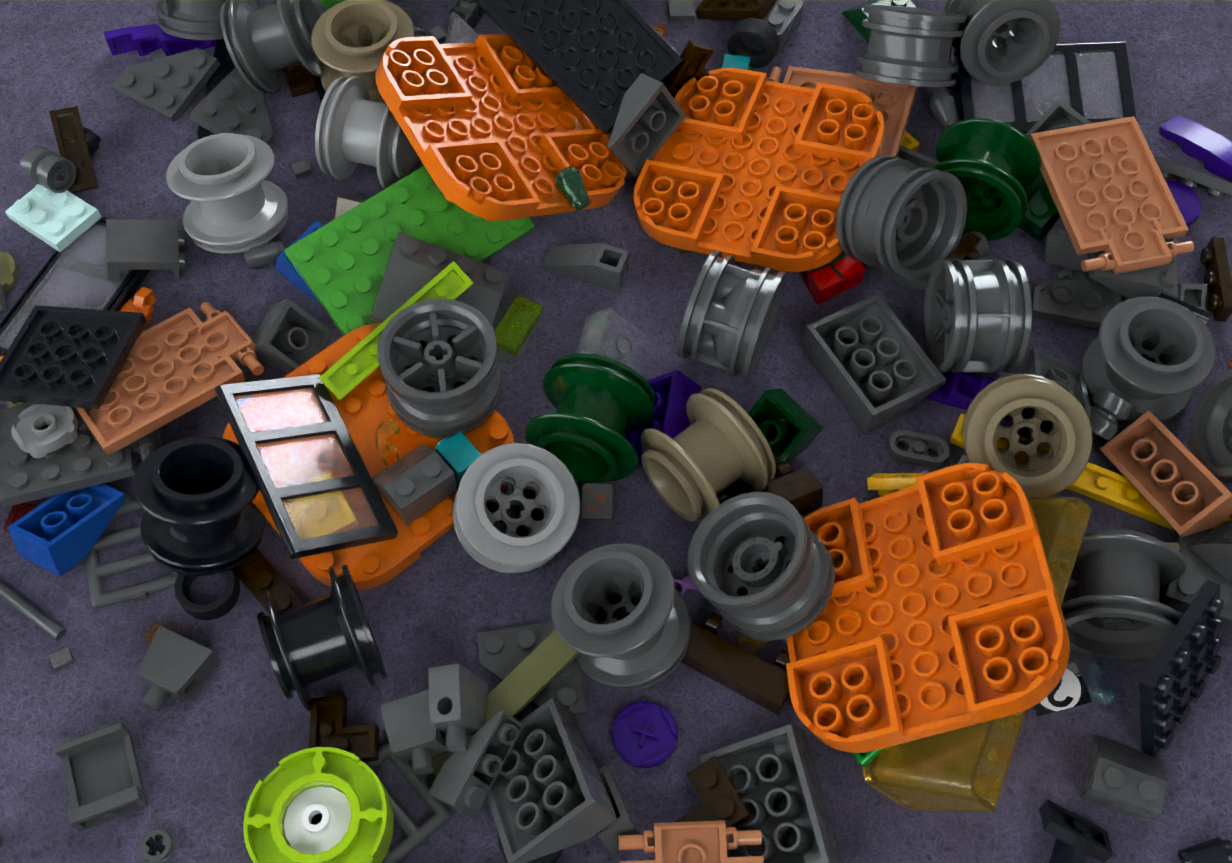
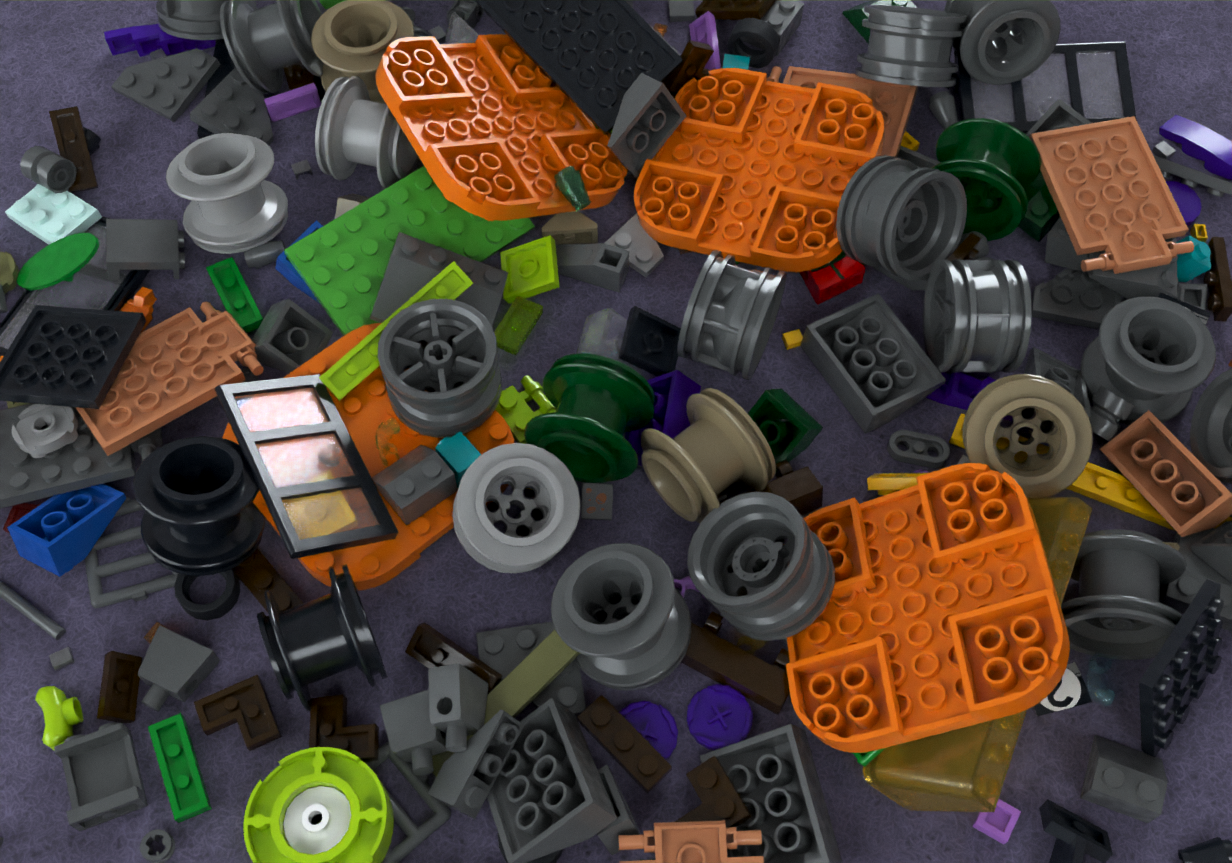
(58, 261): none -> green shield
(59, 715): none -> lime piece
(119, 687): none -> dark brown plate
(179, 768): none -> green plate
(235, 294): none -> green plate
(243, 704): none -> dark brown plate
(292, 102): none -> medium lavender tile
(436, 650): none -> dark brown plate
(516, 411): none -> lime plate
(530, 269): none -> lime plate
(571, 229): none -> dark tan slope
(624, 743): none -> dark brown plate
(643, 250): none -> light grey wing
(650, 342): none -> black plate
(704, 31): none -> medium lavender plate
(719, 716): none -> dark purple tile
(792, 339): none -> yellow piece
(998, 823): none -> medium lavender plate
(1164, 150): none -> flat silver piece
(1193, 263): none -> teal brick
(1199, 232): none -> yellow piece

